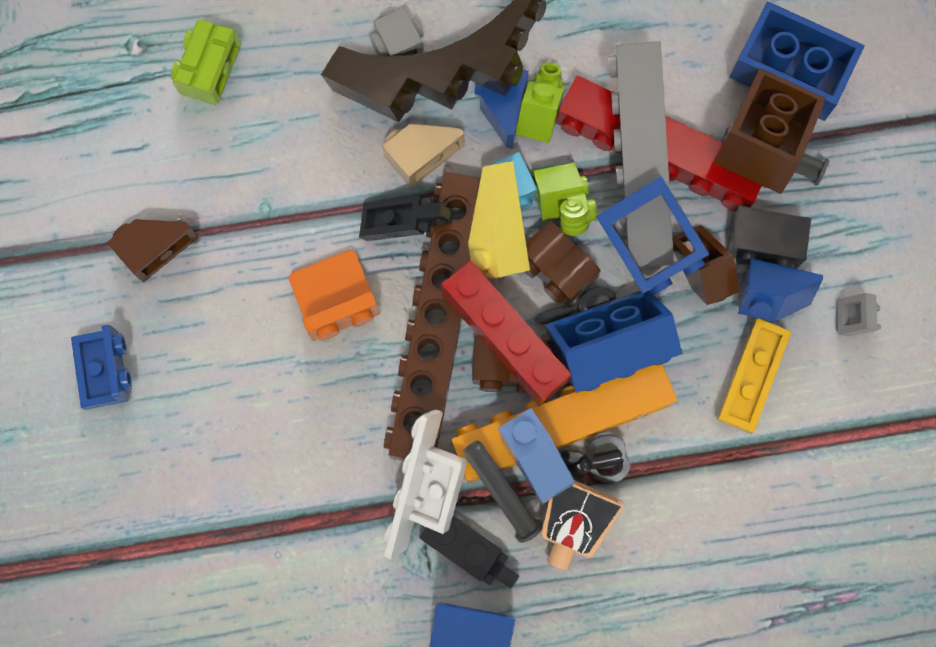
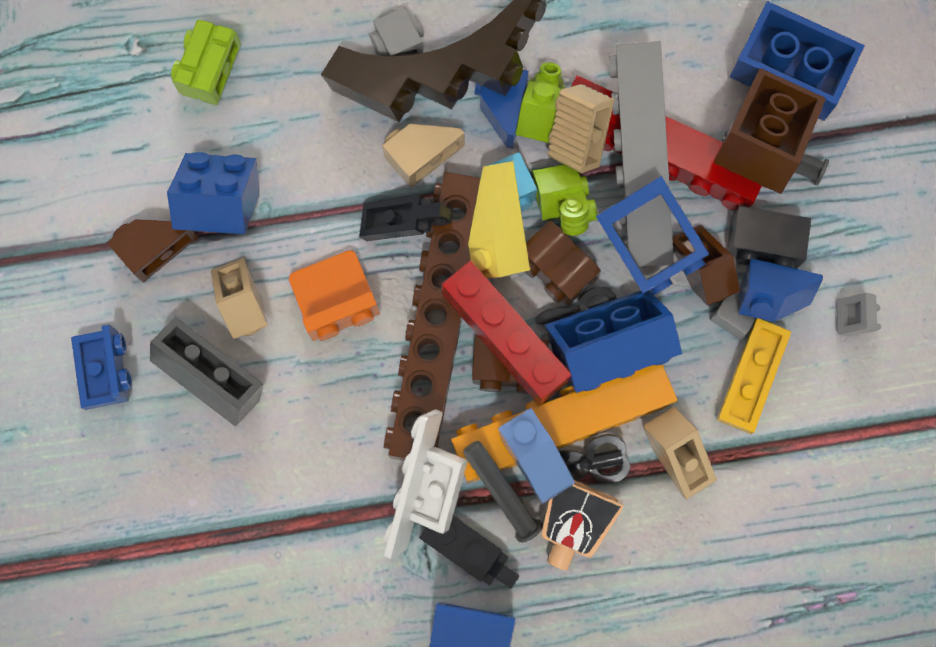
(205, 371): none -> dark grey brick
(213, 193): none -> blue brick
(238, 298): none -> tan slope
(580, 127): none -> tan brick
(680, 452): none -> tan slope
(729, 319): none -> light grey slope

